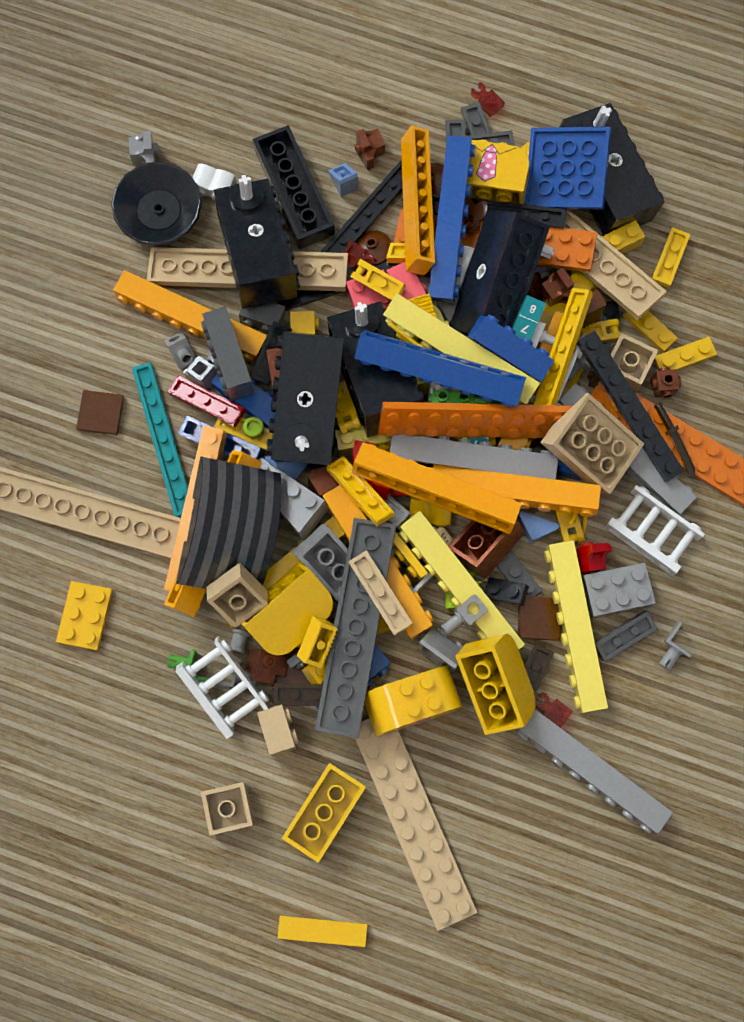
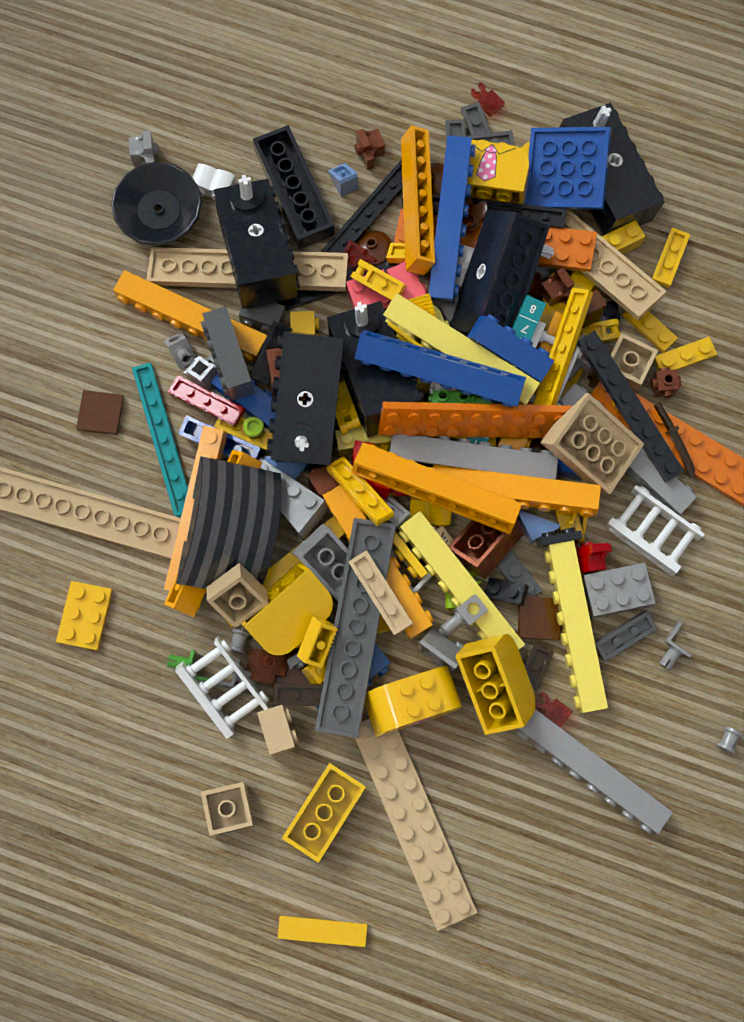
(567, 535): none -> black plate
(729, 740): none -> light grey bush

